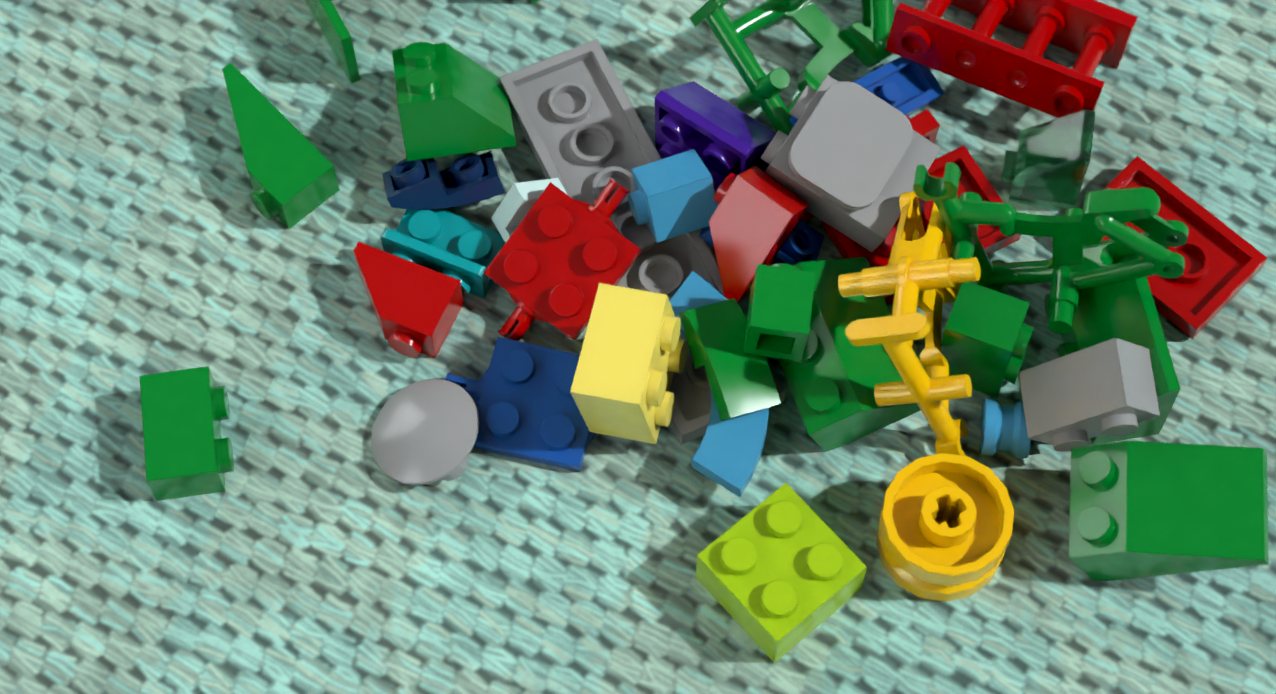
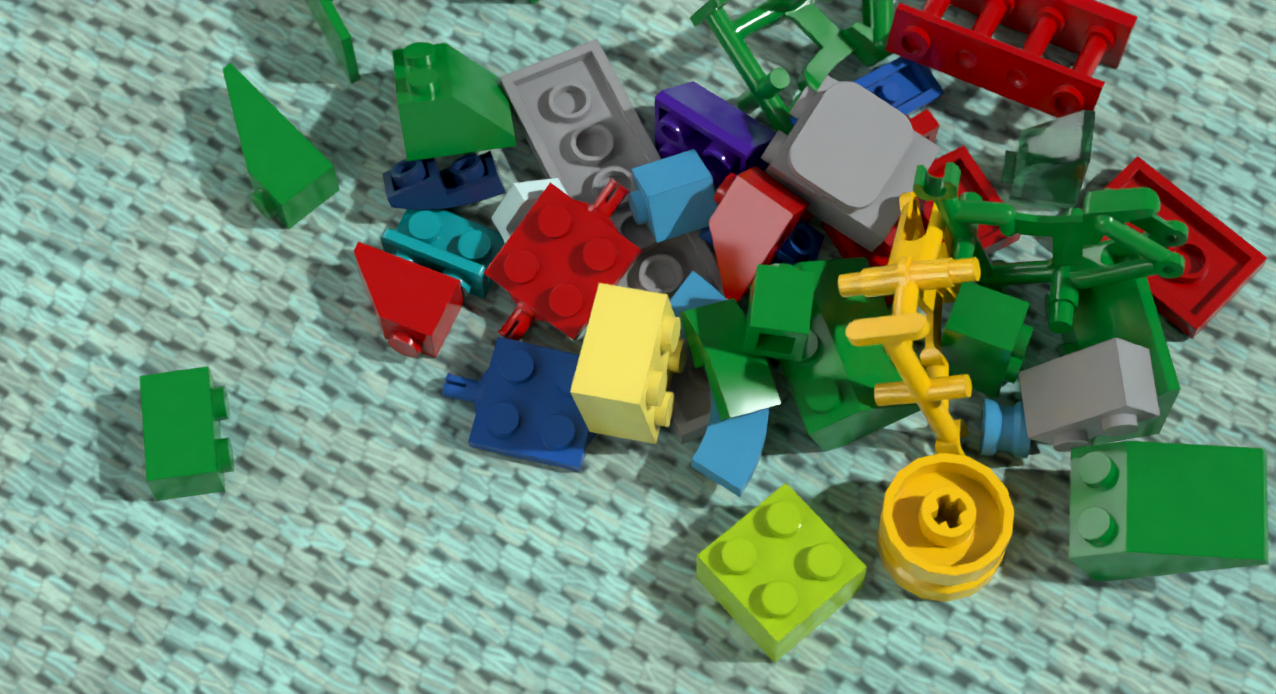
(425, 432): light grey dish -> none

